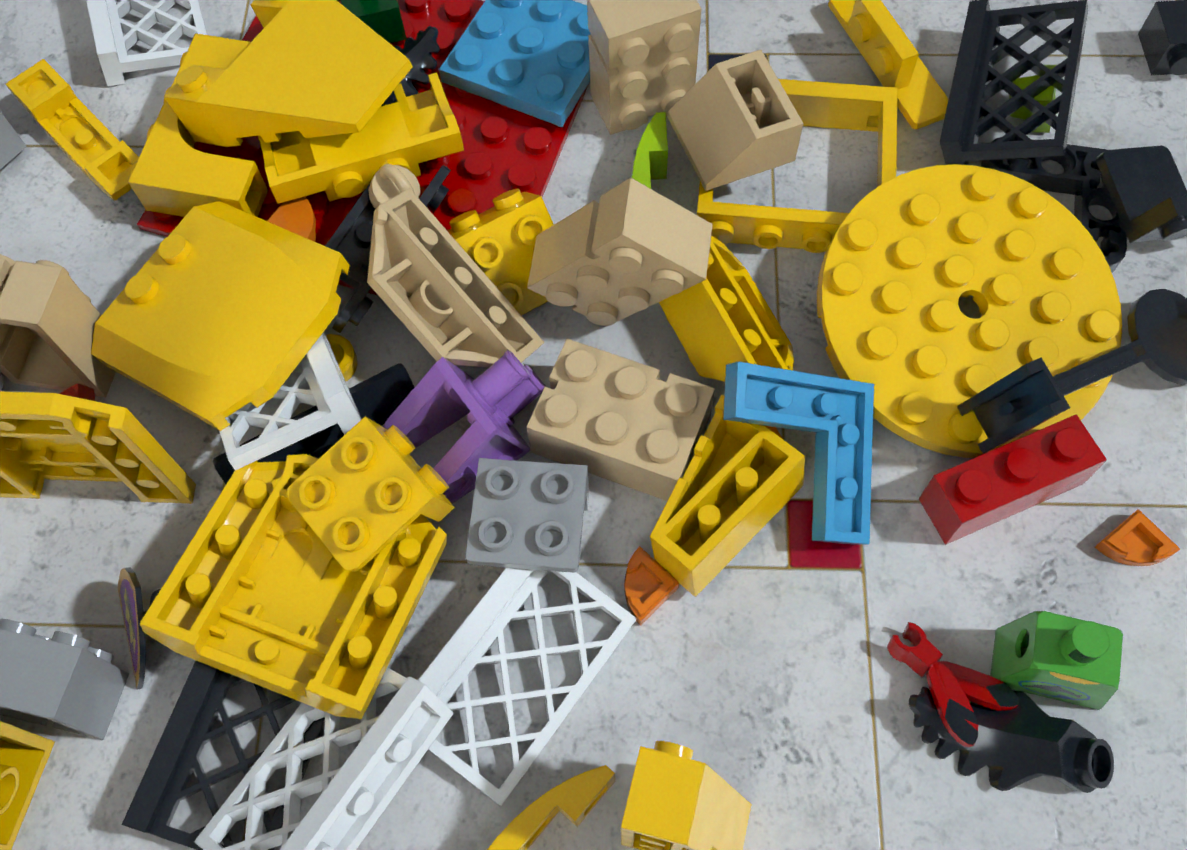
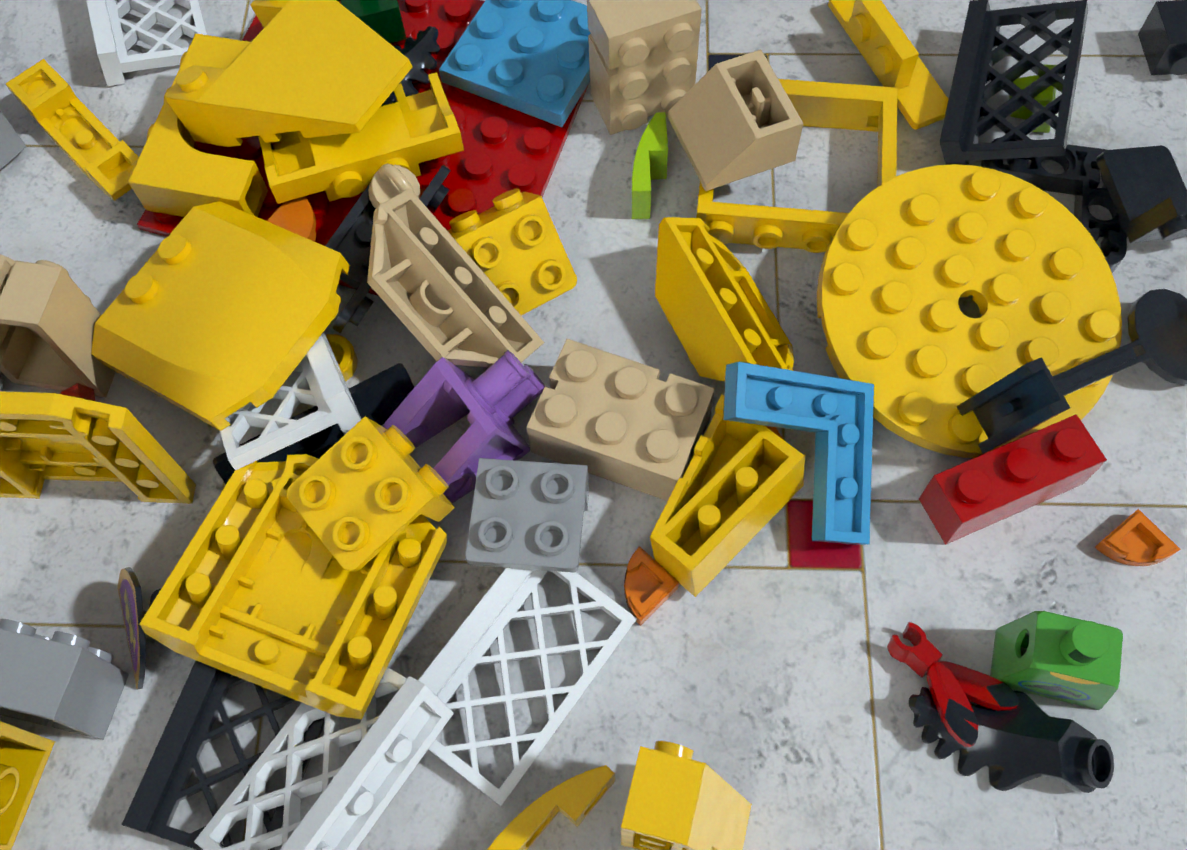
(620, 254): tan piece -> none

